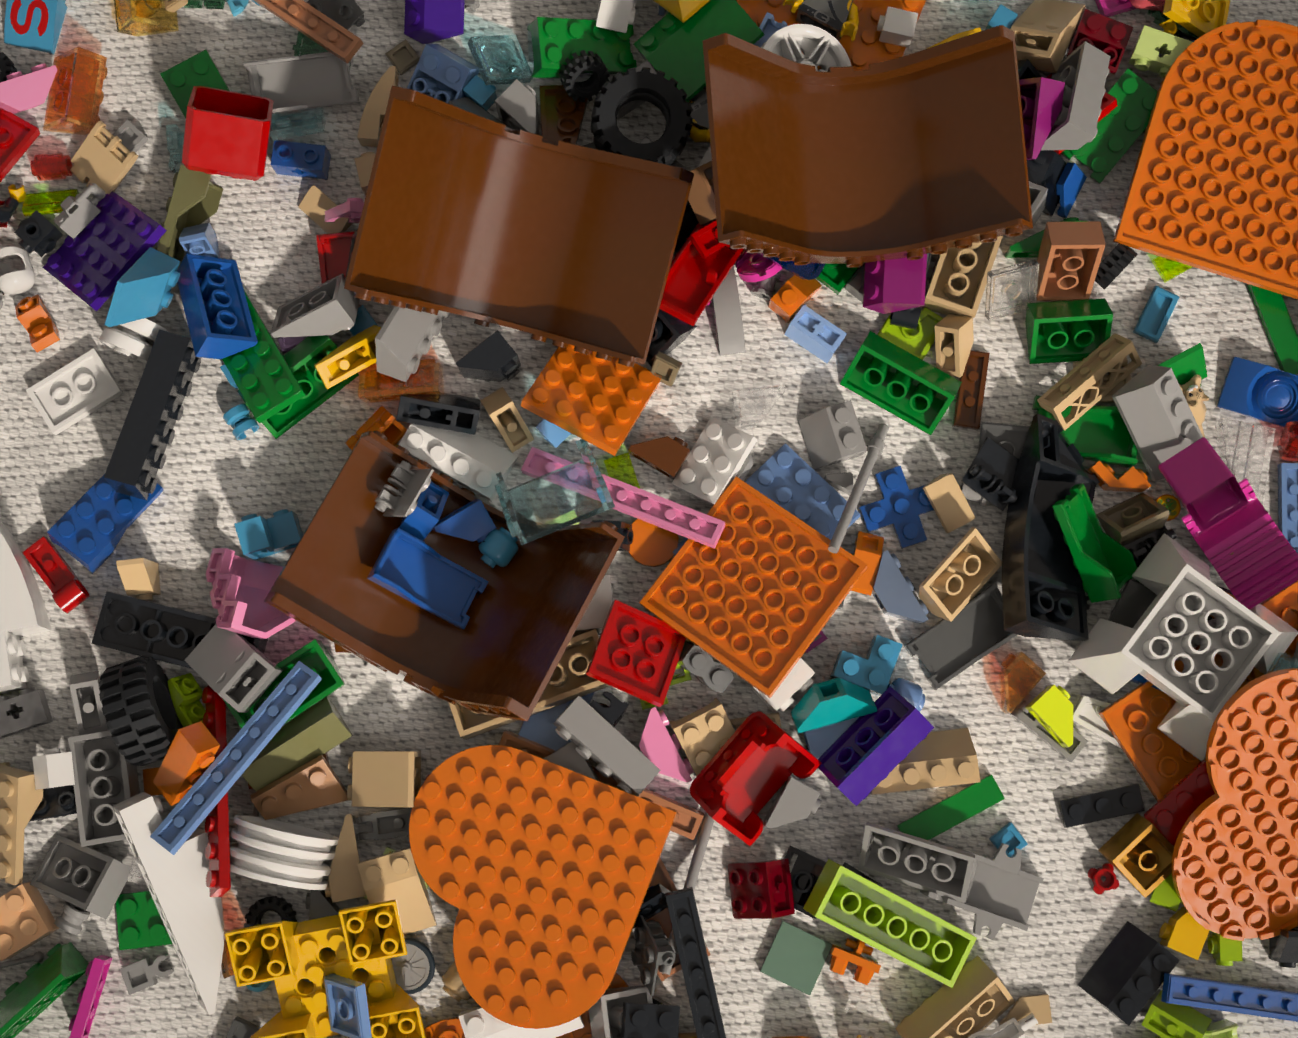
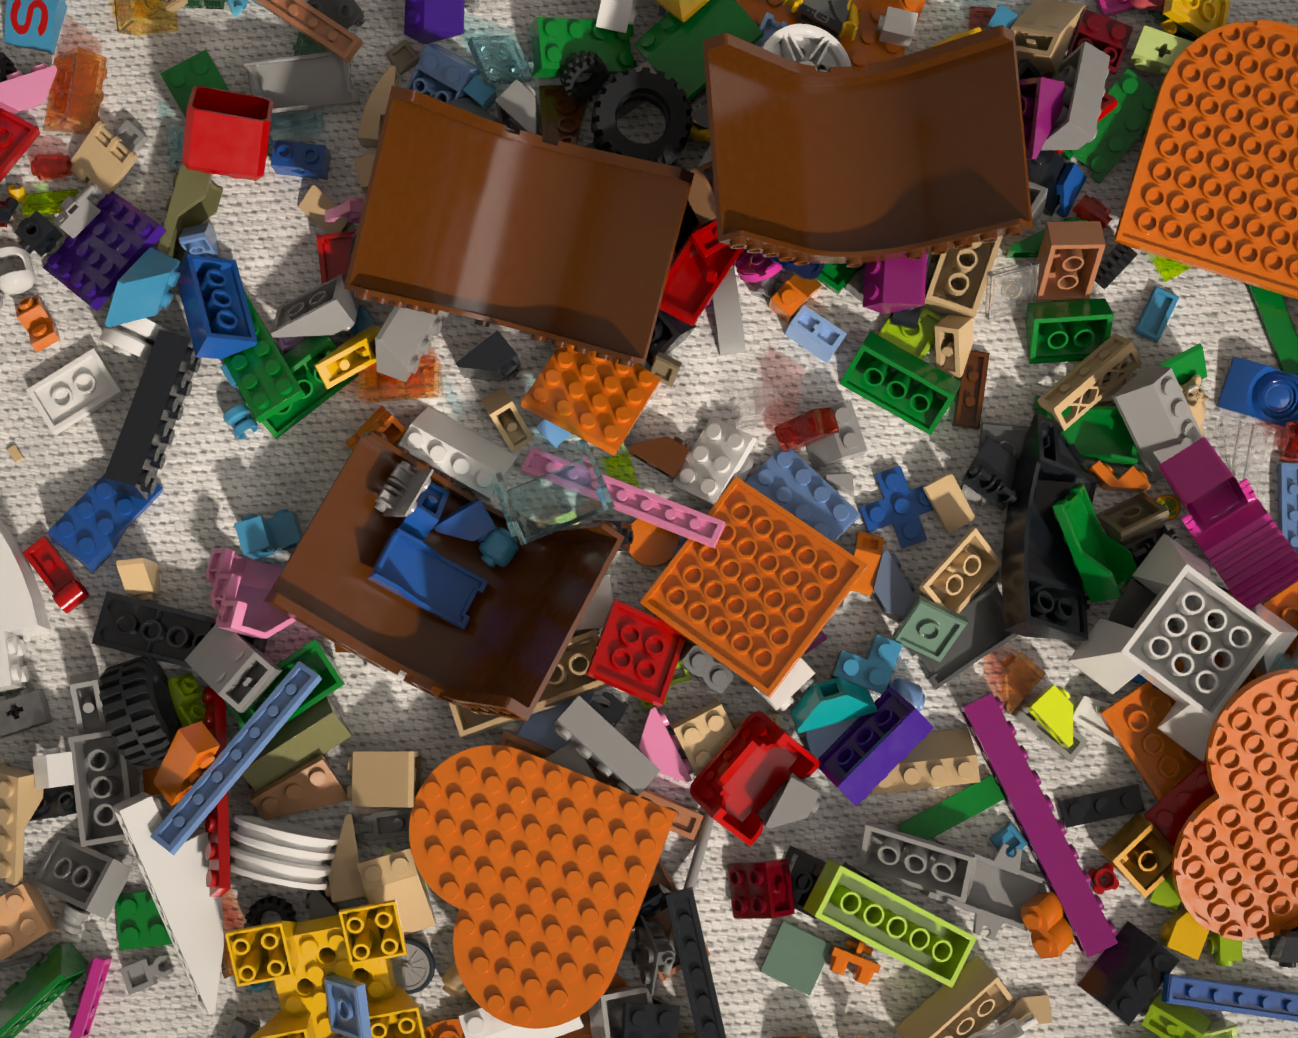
(15, 453): none -> tan piece
(440, 411): black slope -> none
(806, 429): none -> clear red brick
(874, 450): light grey bar -> none
(930, 628): none -> sand green tile
(980, 17): none -> clear red tile
(1038, 825): none -> magenta brick
(1045, 922): none -> orange brick
(1092, 210): none -> clear red brick

